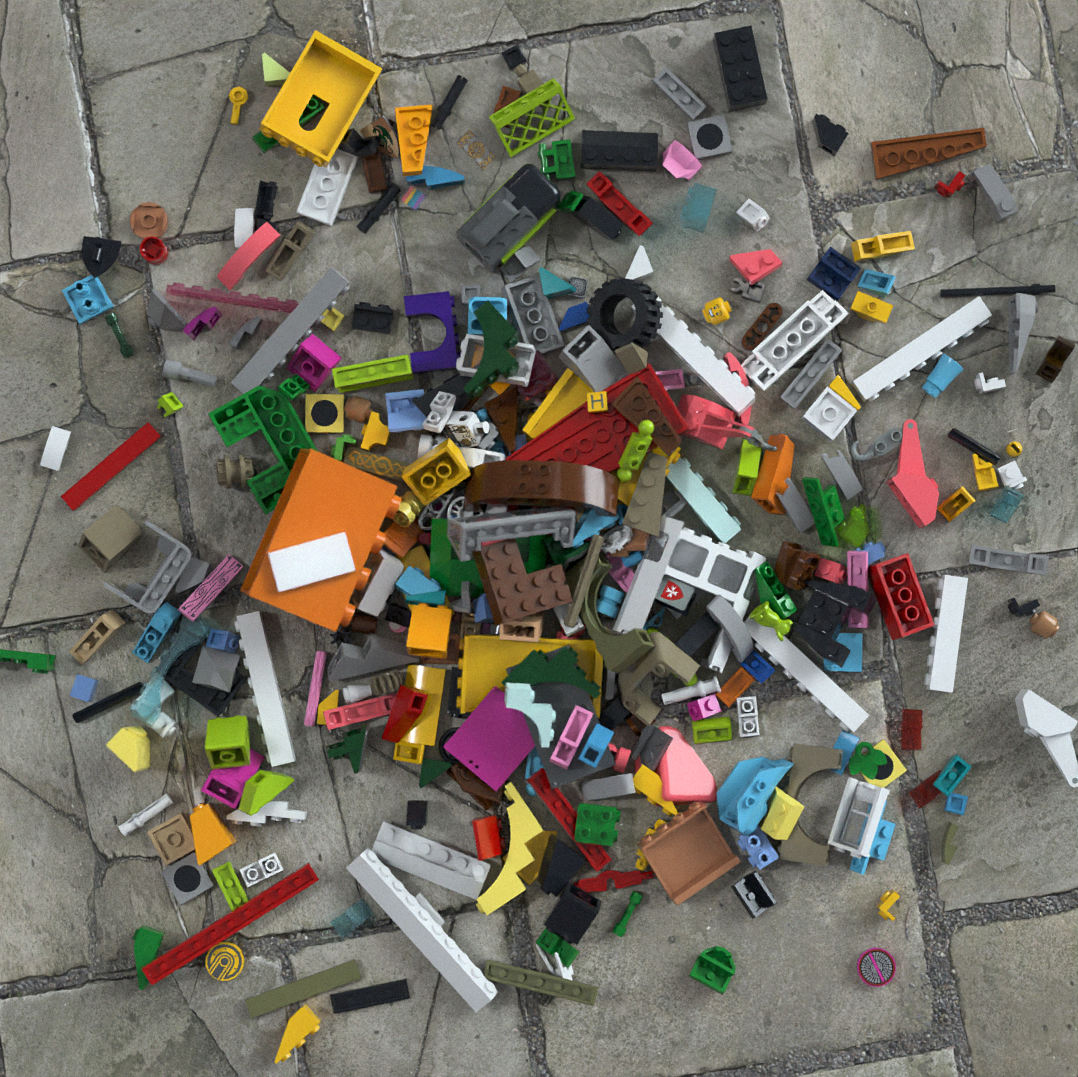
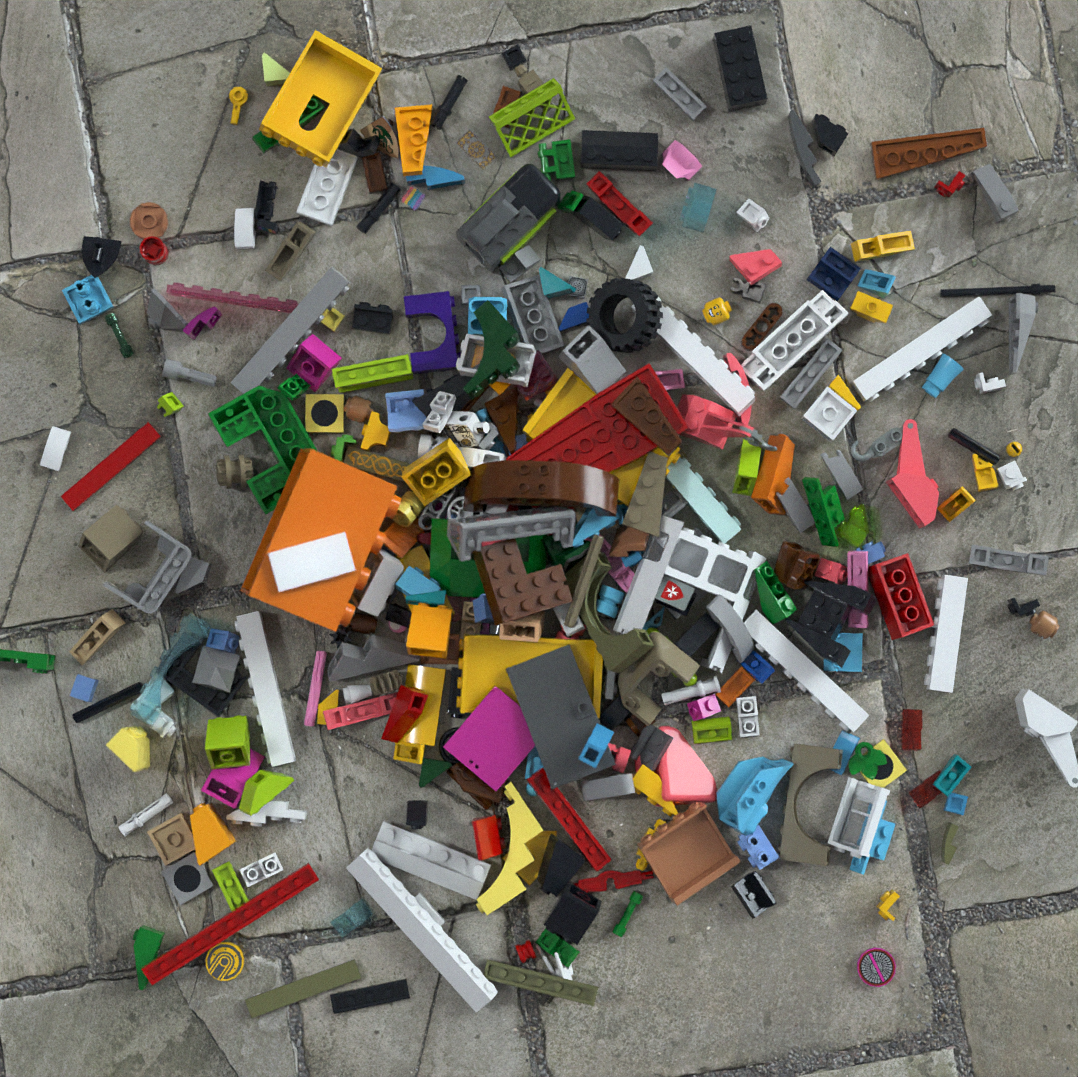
(156, 631): medium azure slope -> none
(210, 588): bright pink tile -> none
(247, 255): coral slope -> none
(249, 328): flat silver slope -> none
(298, 1026): yellow slope -> none
(353, 744): dark green piece -> none
(465, 603): light grey tile -> none
(519, 697): light aqua arch -> none
(525, 951): none -> red wheel
(560, 668): dark green arch -> none
(571, 737): bright pink slope -> none
(596, 824): green bracket -> none
(597, 402): yellow tile -> none
(616, 539): white wheel -> none
(632, 357): dark tan slope -> none
(635, 451): lime plate -> none
(709, 137): light grey tile -> none
(714, 968): green slope -> none
(766, 617): lime animal -> none
(781, 815): light yellow slope -> none
(801, 143): none -> dark grey slope
(1006, 504): clear light blue slope -> none
(1054, 359): dark brown slope -> none

